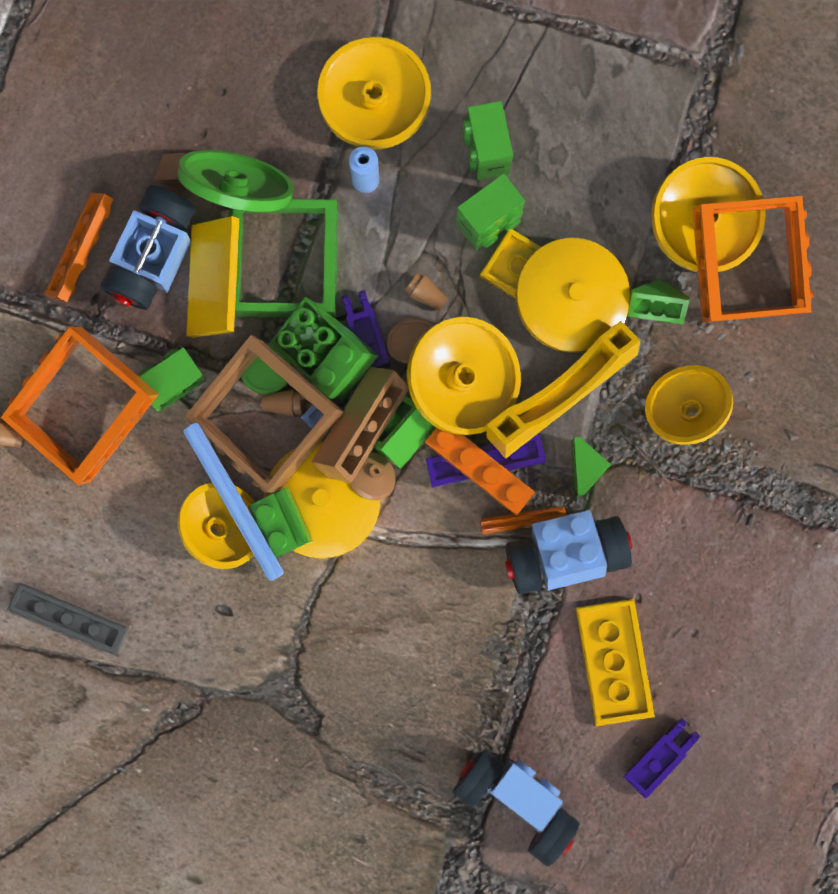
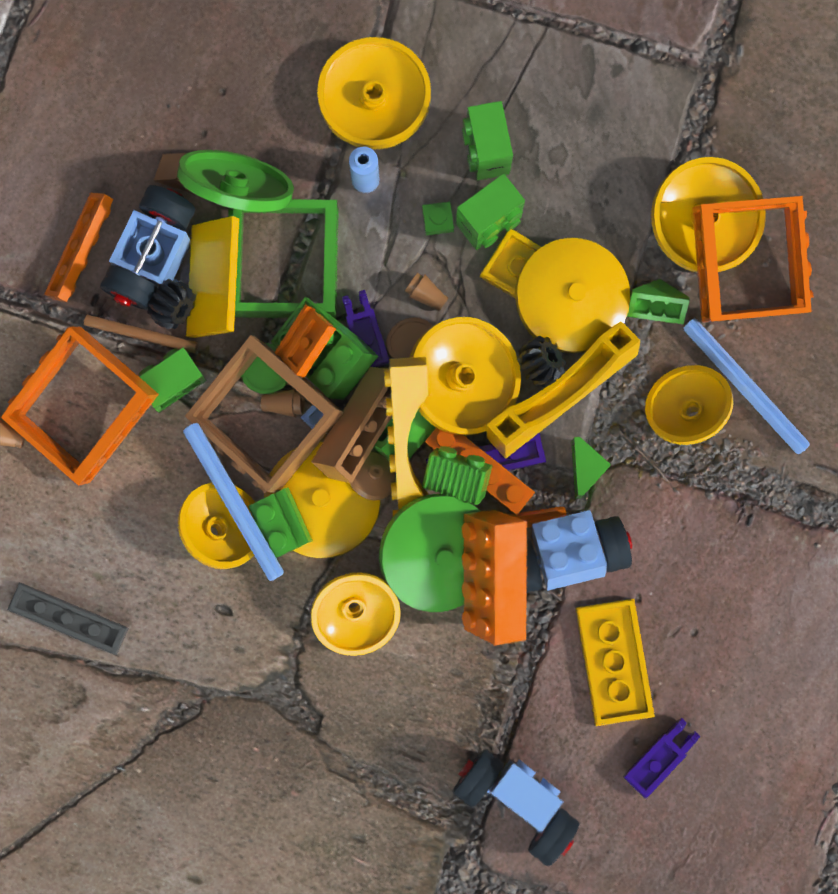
(140, 333): none -> medium nougat bar
(171, 304): none -> black gear
(305, 341): none -> orange plate
(358, 628): none -> yellow dish
(408, 390): none -> yellow arch
(424, 552): none -> bright green dish
(438, 218): none -> bright green plate
(457, 475): none -> bright green brick
(494, 576): none -> orange brick
(541, 361): none -> black gear
(746, 386): none -> light blue axle

